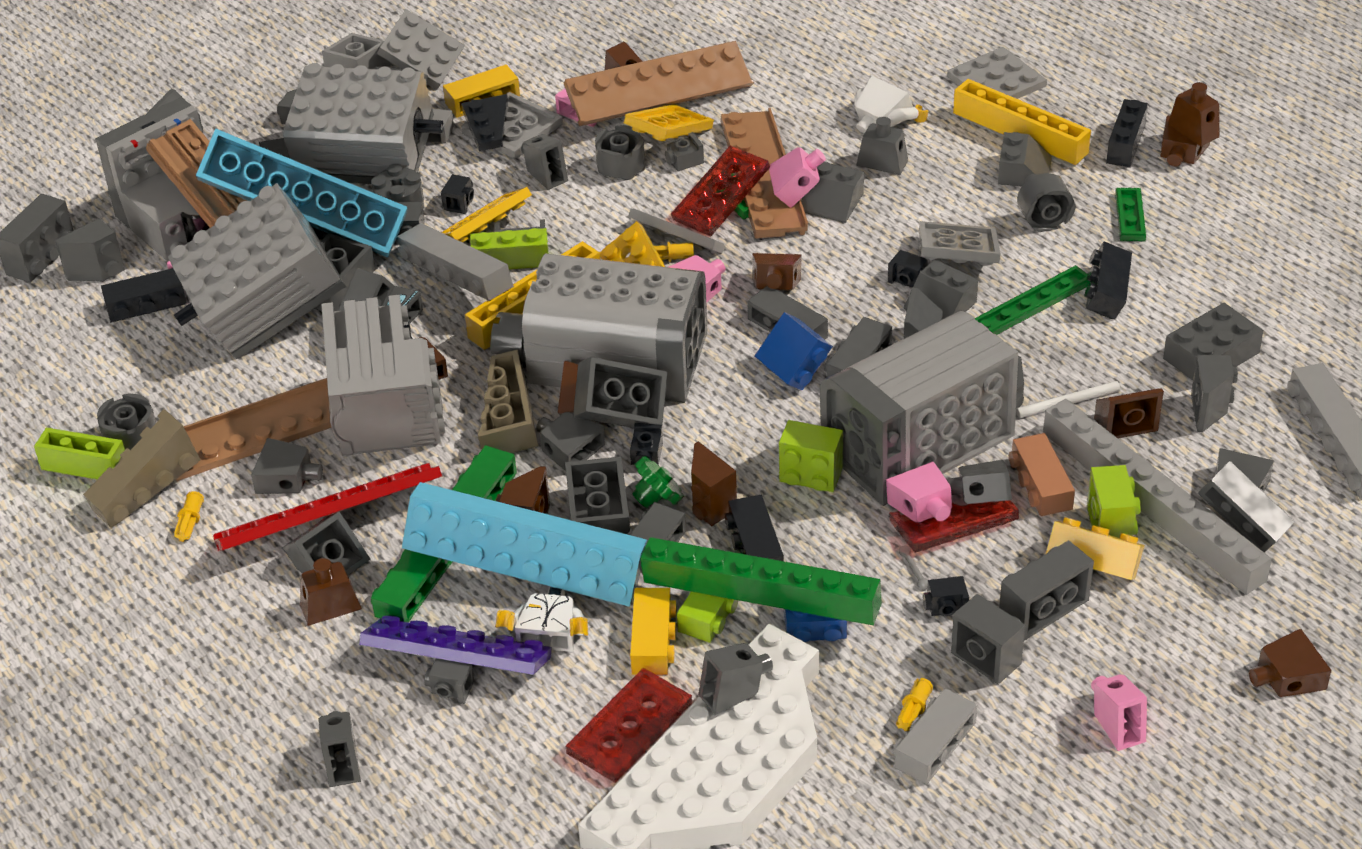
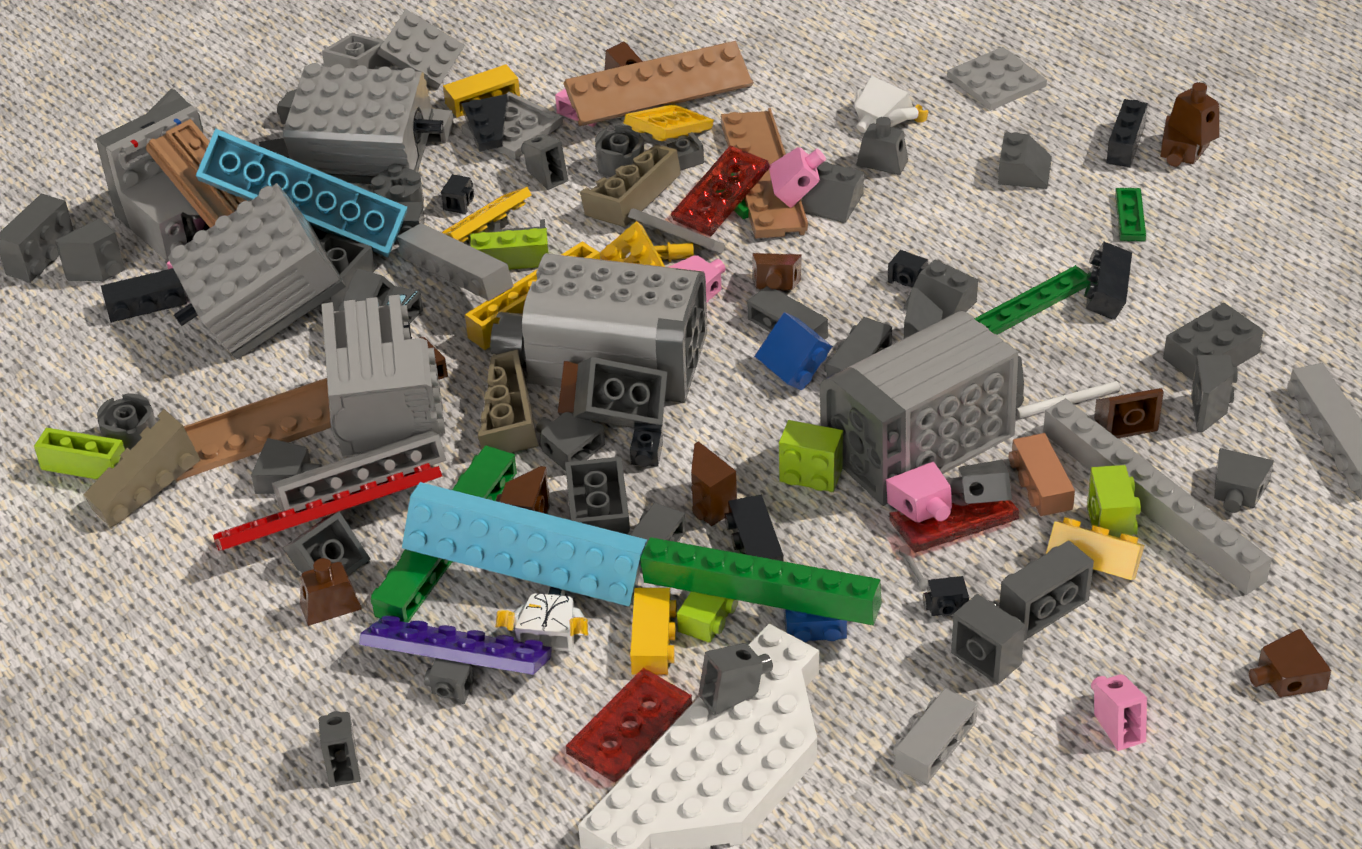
(188, 515): yellow axle -> none
(359, 470): none -> light grey brick
(632, 186): none -> dark tan wedge
(655, 484): green plant -> none
(914, 703): yellow axle -> none
(959, 243): light grey plate -> none
(1007, 114): yellow brick -> none
(1045, 201): dark grey brick -> none
(1246, 507): brick -> none

